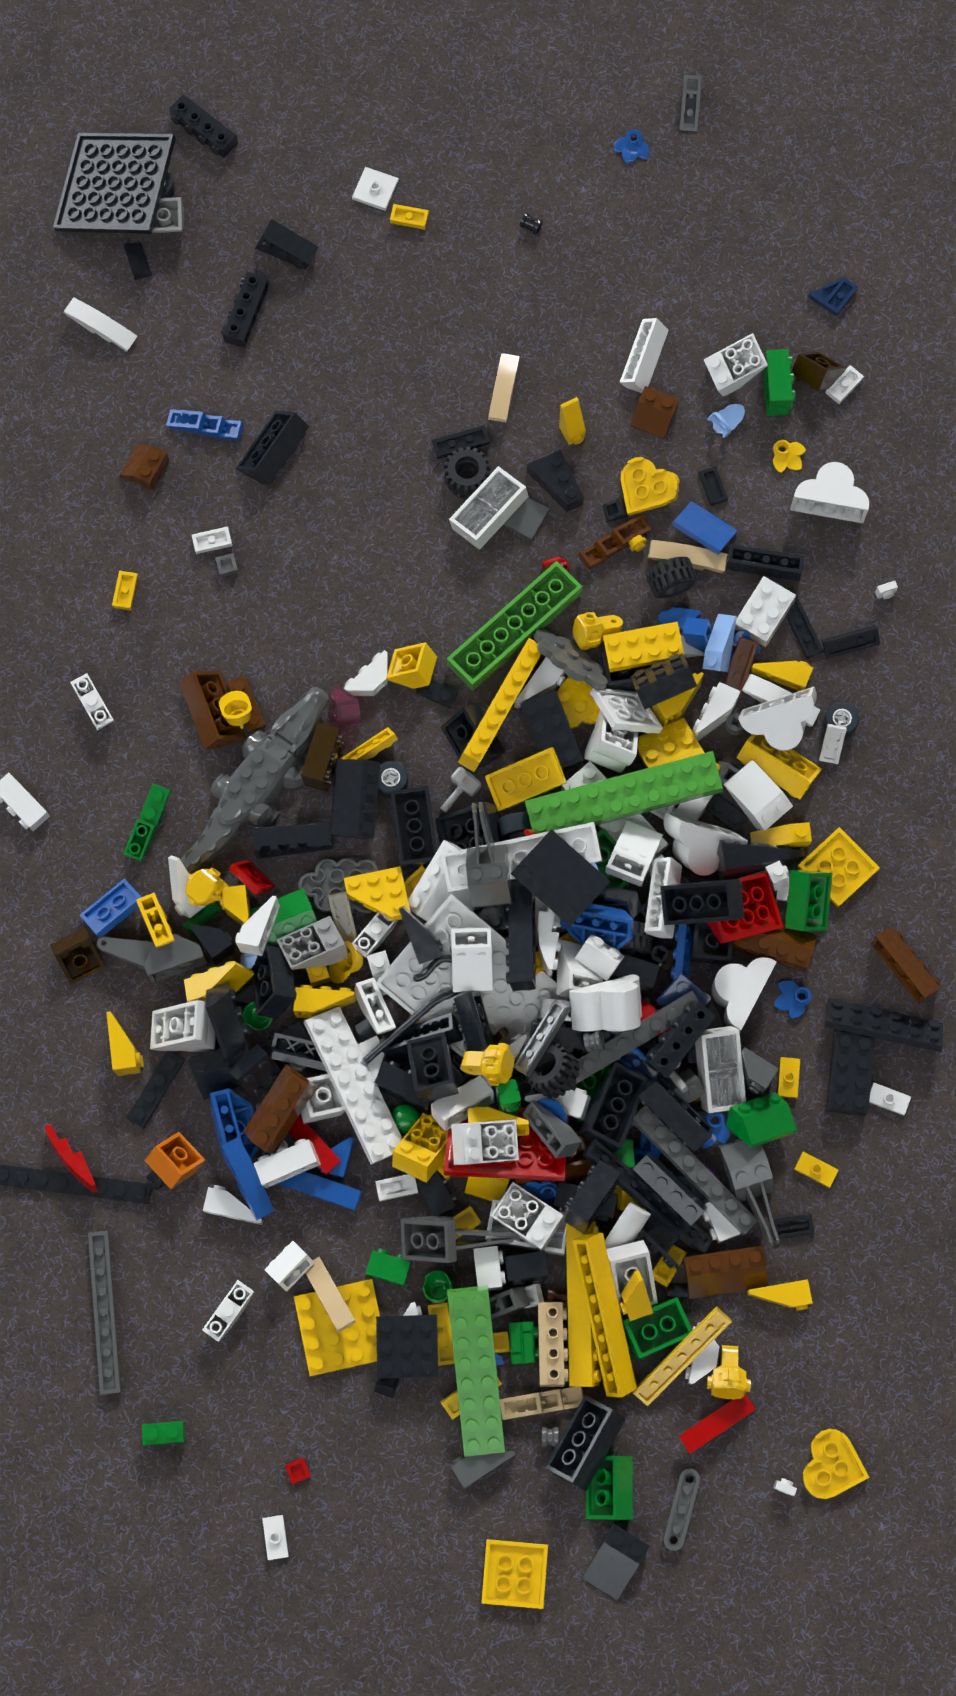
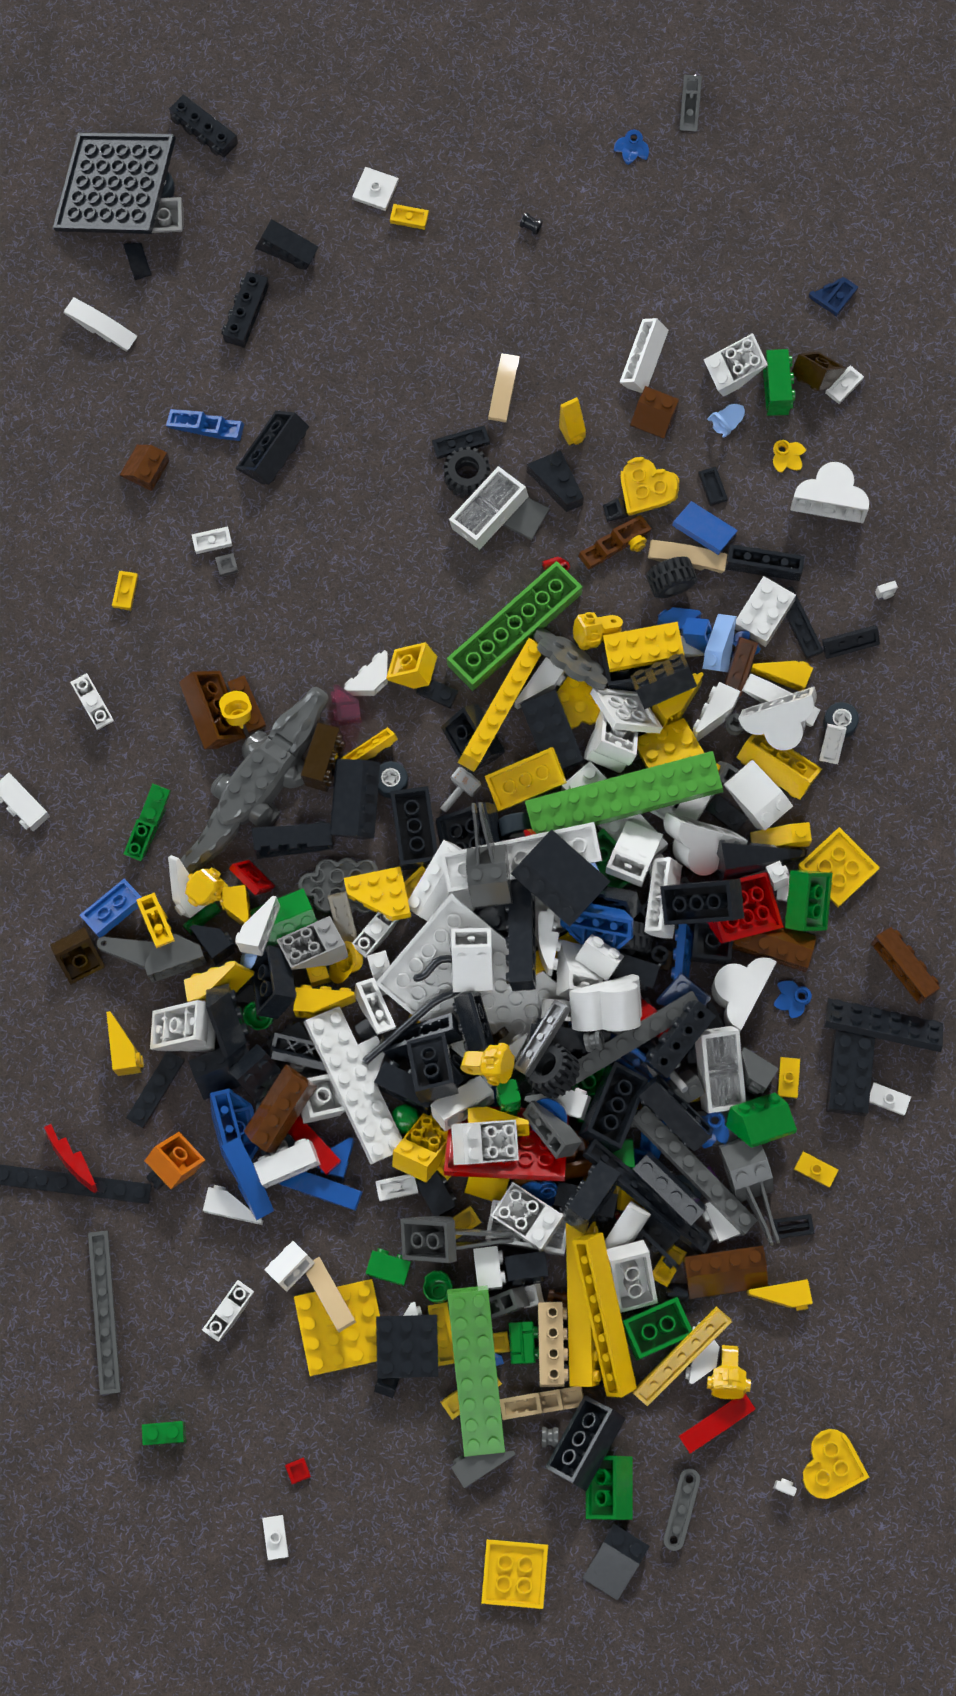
(422, 939): black slope -> none
(635, 1298): yellow slope -> none

